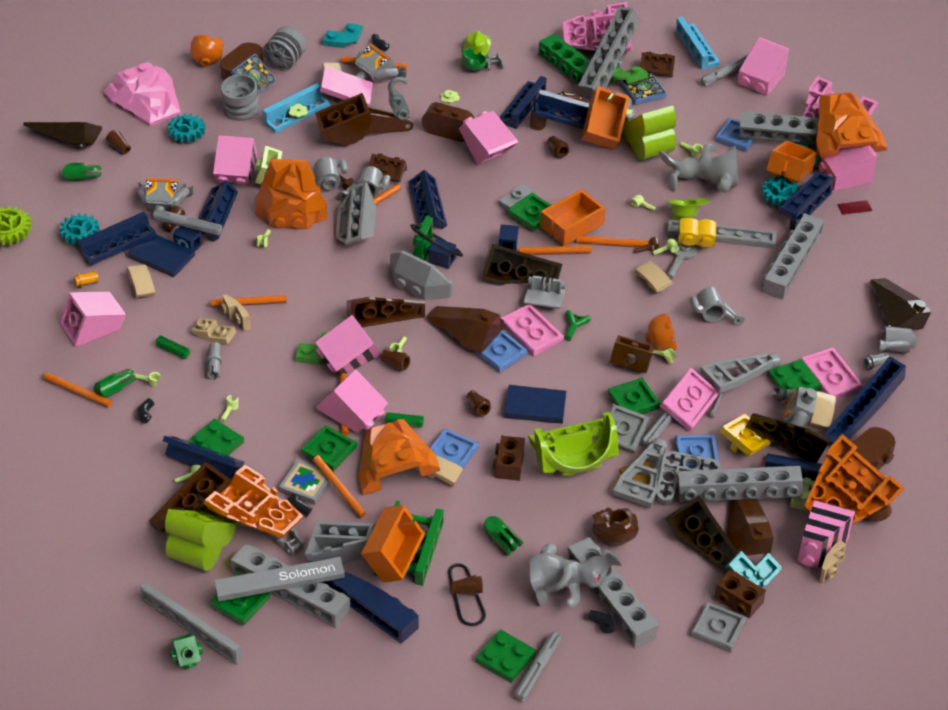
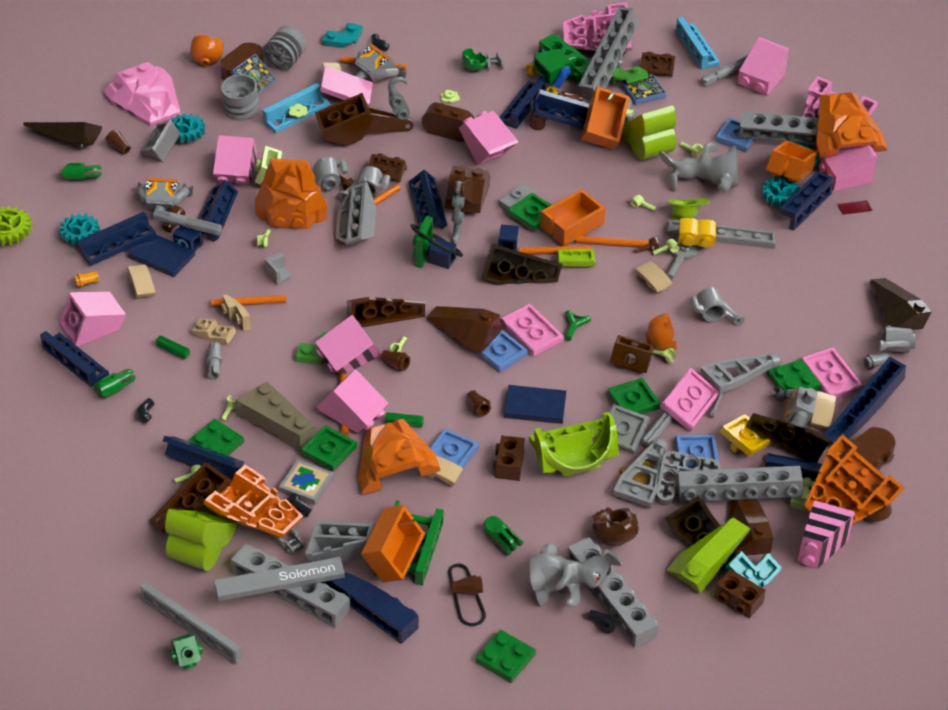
(72, 361): none -> dark blue fence
(77, 389): orange bar -> none
(152, 379): yellowish green hand -> none
(161, 140): none -> light grey slope
(240, 608): green plate -> none
(276, 268): none -> light grey panel
(276, 415): none -> dark tan wedge
(339, 486): orange bar -> none
(419, 277): light grey wedge -> none
(465, 192): none -> reddish brown slope
(477, 42): lime piece -> none
(537, 666): light grey axle -> none
(545, 294): light grey hinge -> none
(553, 66): none -> green torso
(558, 146): reddish brown cone -> none
(576, 257): none -> lime plate
(705, 558): none -> lime wedge
(718, 627): light grey tile -> none
(793, 256): light grey brick -> none
(831, 561): tan slope -> none

